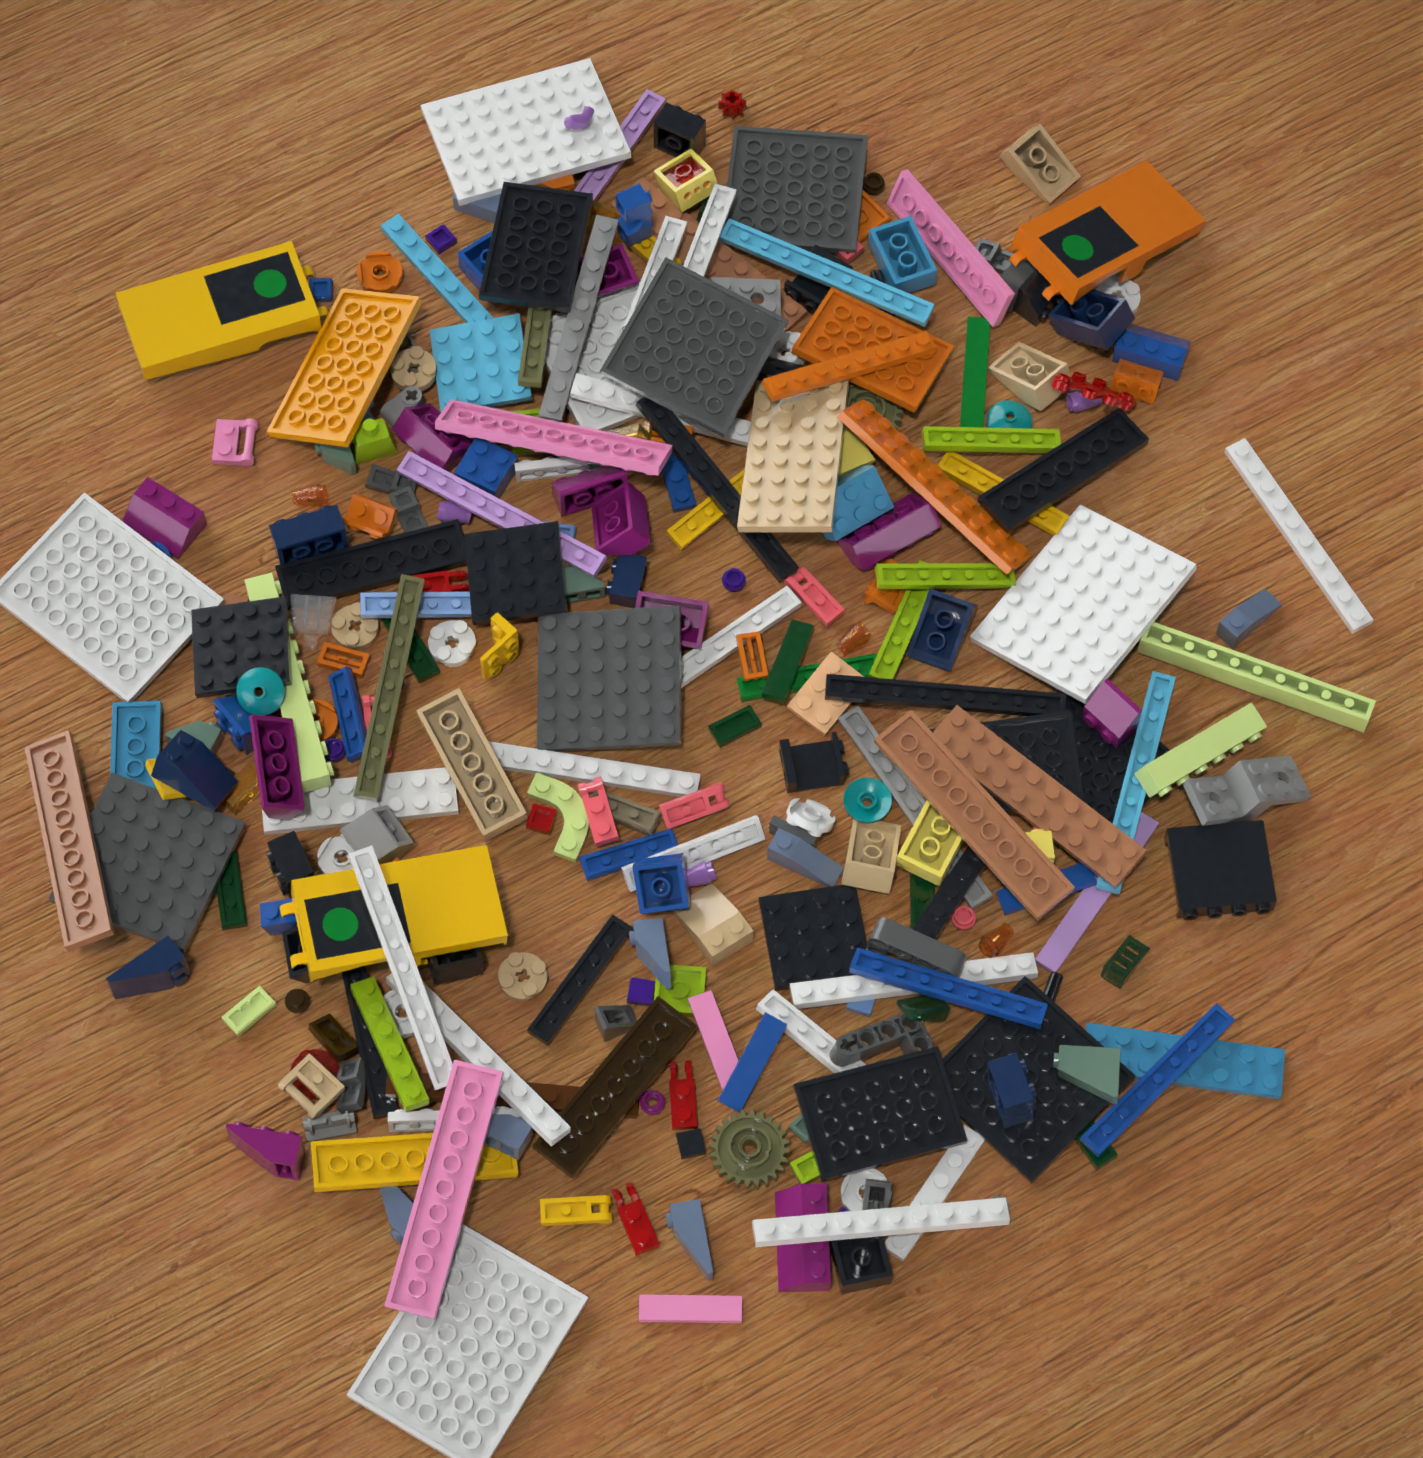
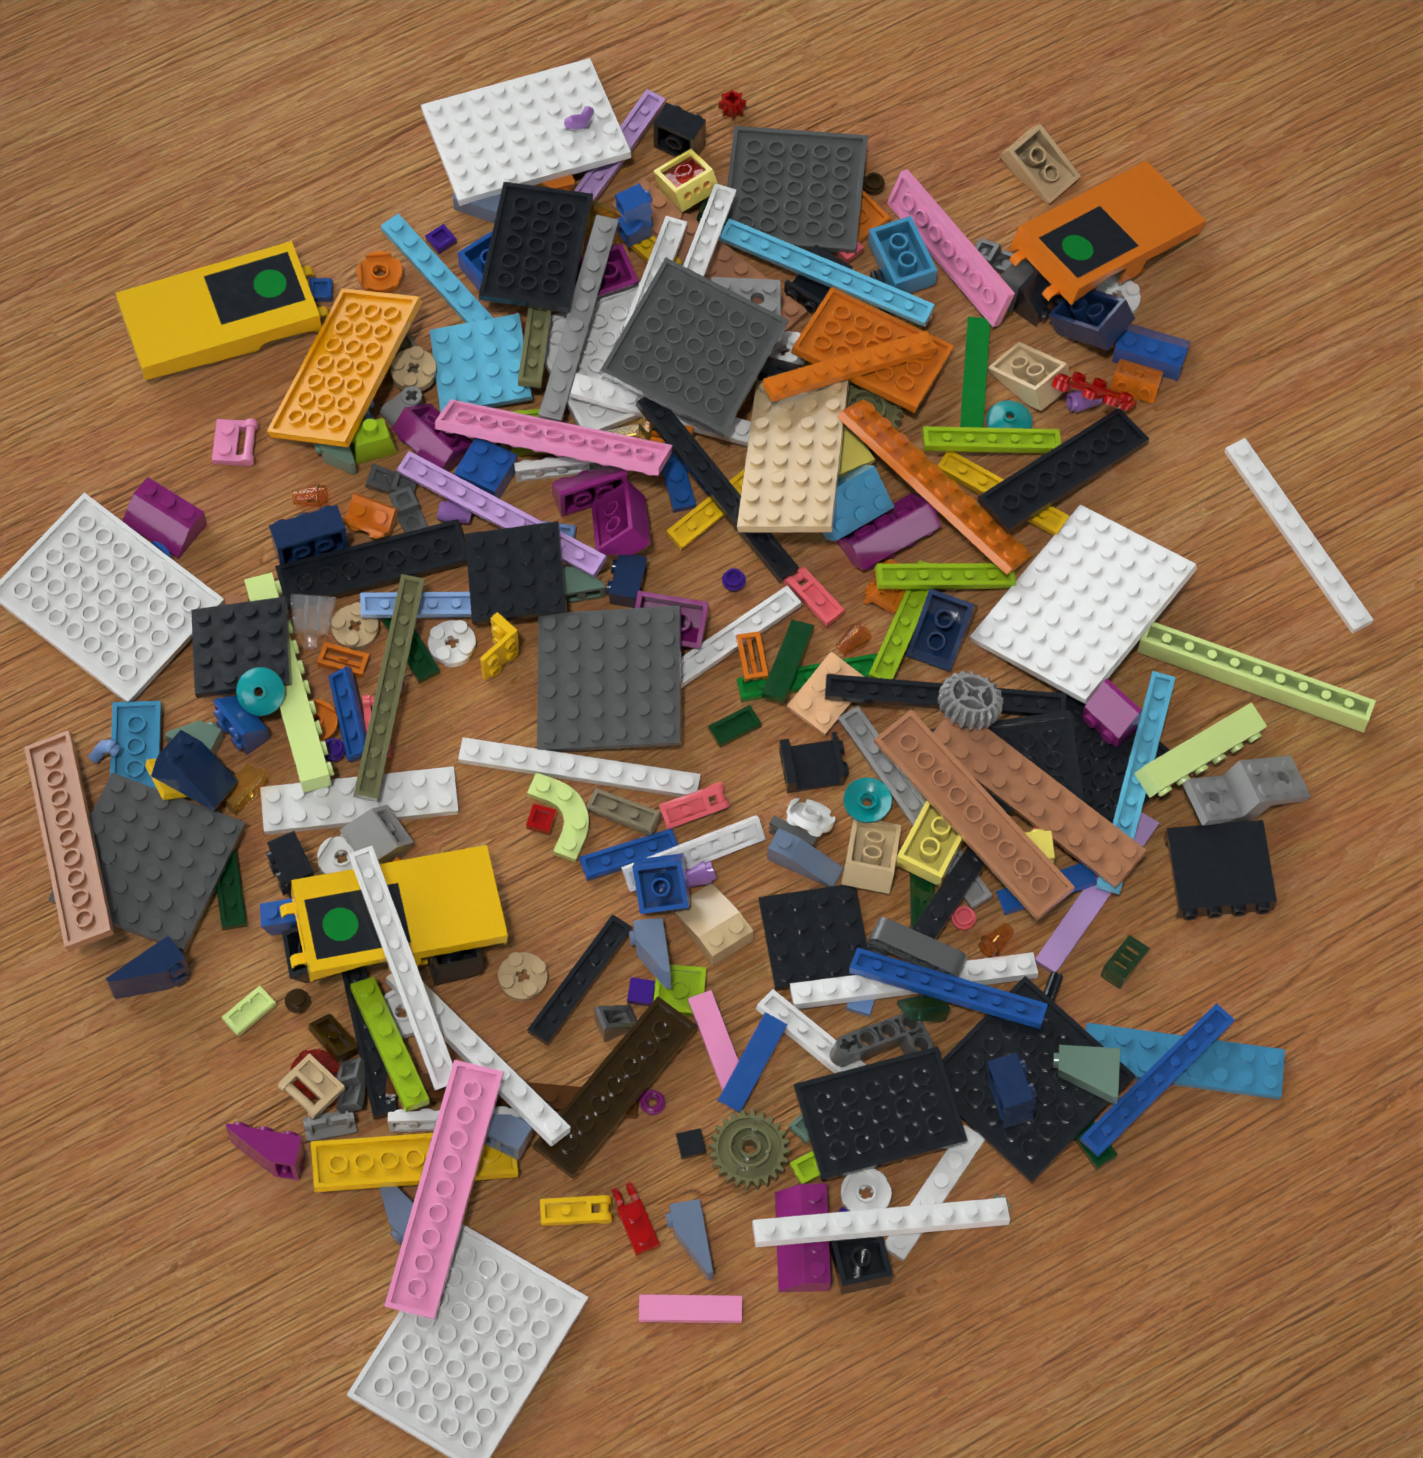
(102, 748): none -> medium blue arm
(277, 766): magenta slope -> none
(440, 581): red hinge -> none
(472, 764): tan brick -> none
(598, 812): coral plate -> none
(682, 1098): red hinge -> none
(876, 1194): flat silver slope -> none
(971, 695): none -> light grey gear
(1247, 618): sand blue slope -> none

